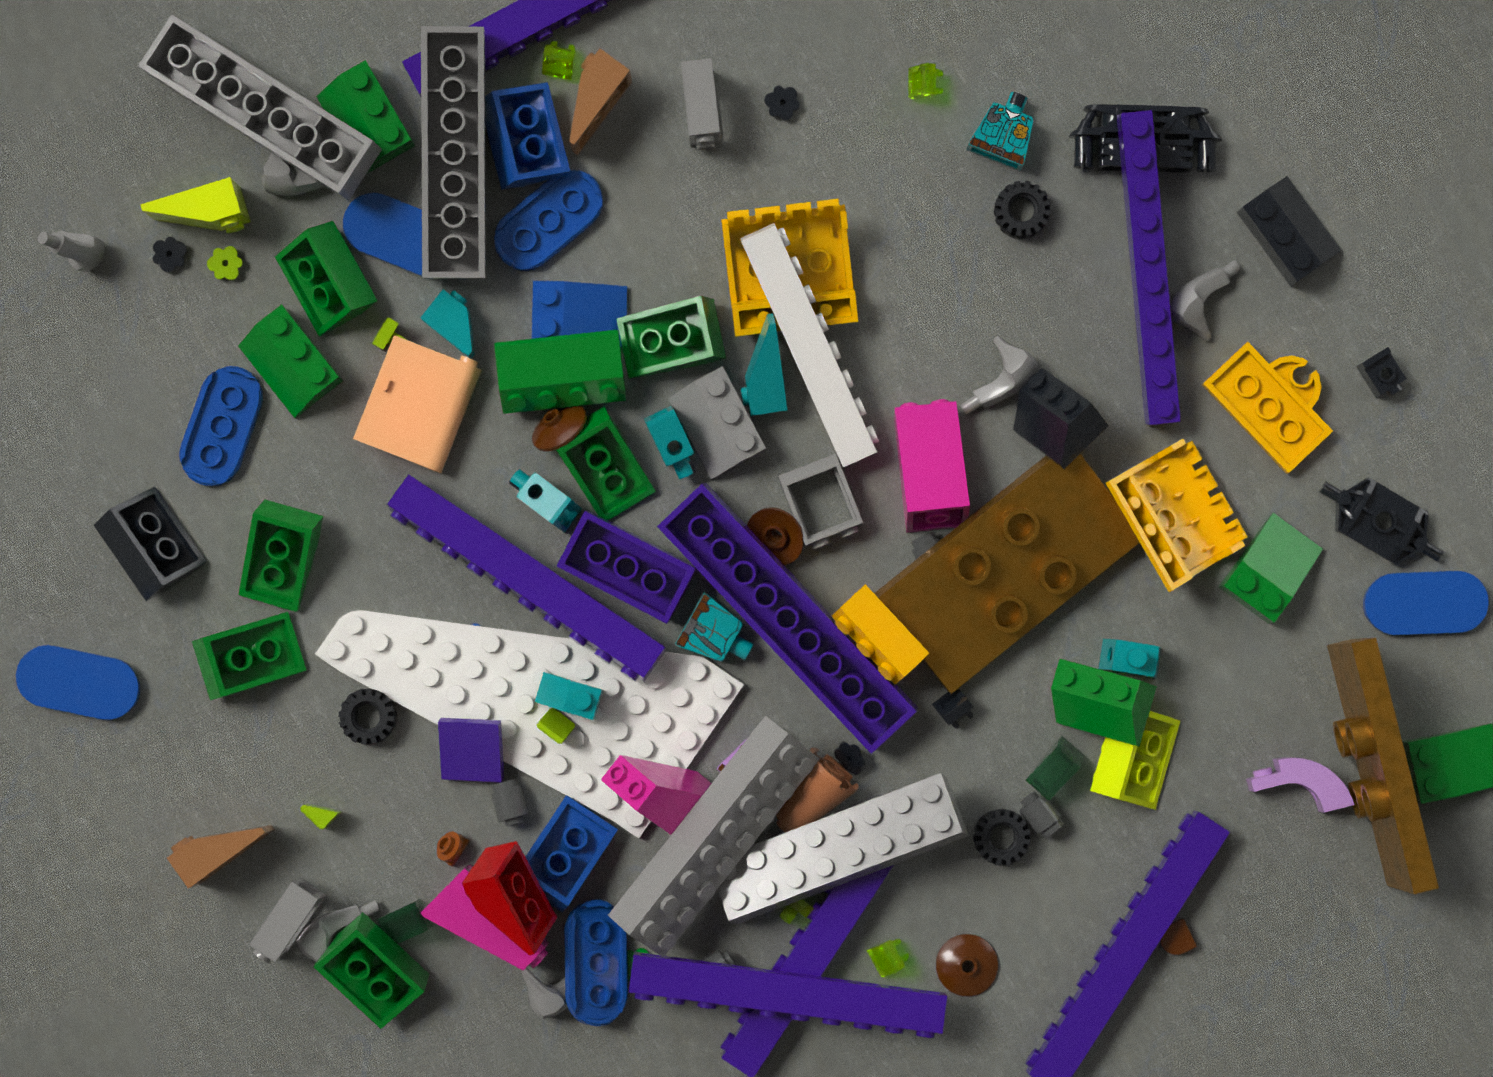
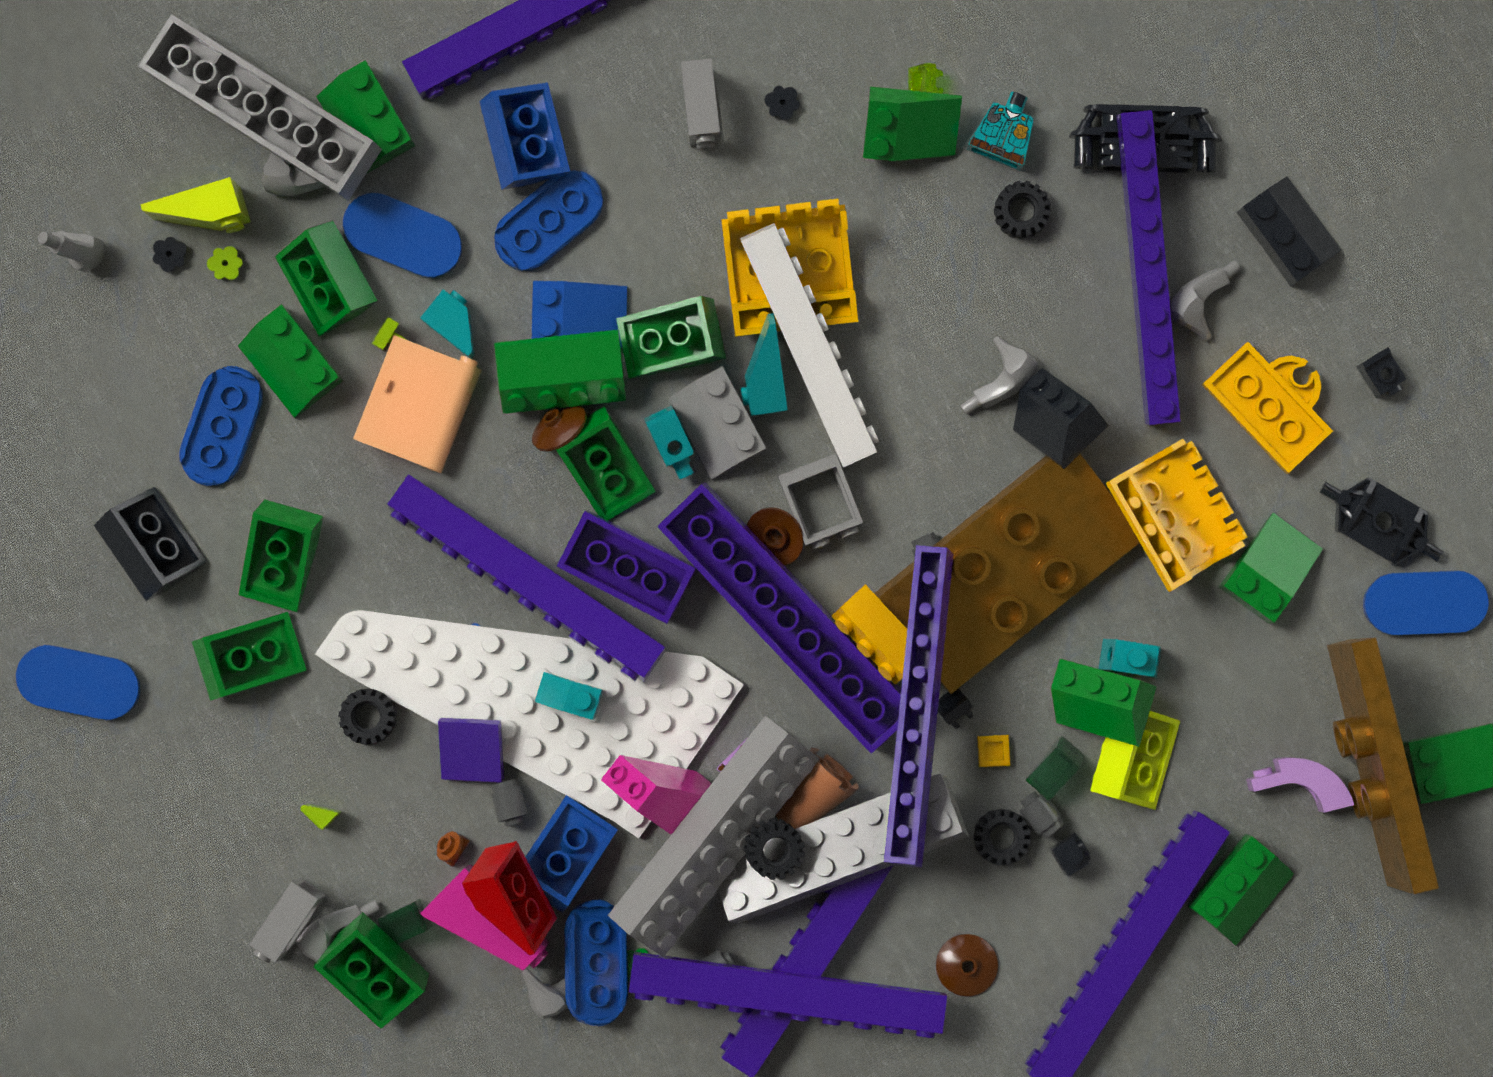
(204, 856): medium nougat slope -> none
(453, 152): light grey brick -> none
(551, 505): teal torso -> none
(556, 725): lime slope -> none
(558, 61): clear neon green tile -> none
(599, 90): medium nougat slope -> none
(713, 632): teal torso -> none
(790, 858): none -> black tyre
(792, 910): clear neon green tile -> none
(850, 757): black plant -> none
(887, 958): clear neon green tile -> none
(910, 124): none -> green slope
(918, 707): none -> dark purple brick
(931, 465): dark pink slope -> none
(993, 750): none -> yellow tile
(1070, 854): none -> black brick
(1177, 938): reddish brown tile -> none
(1241, 889): none -> green slope

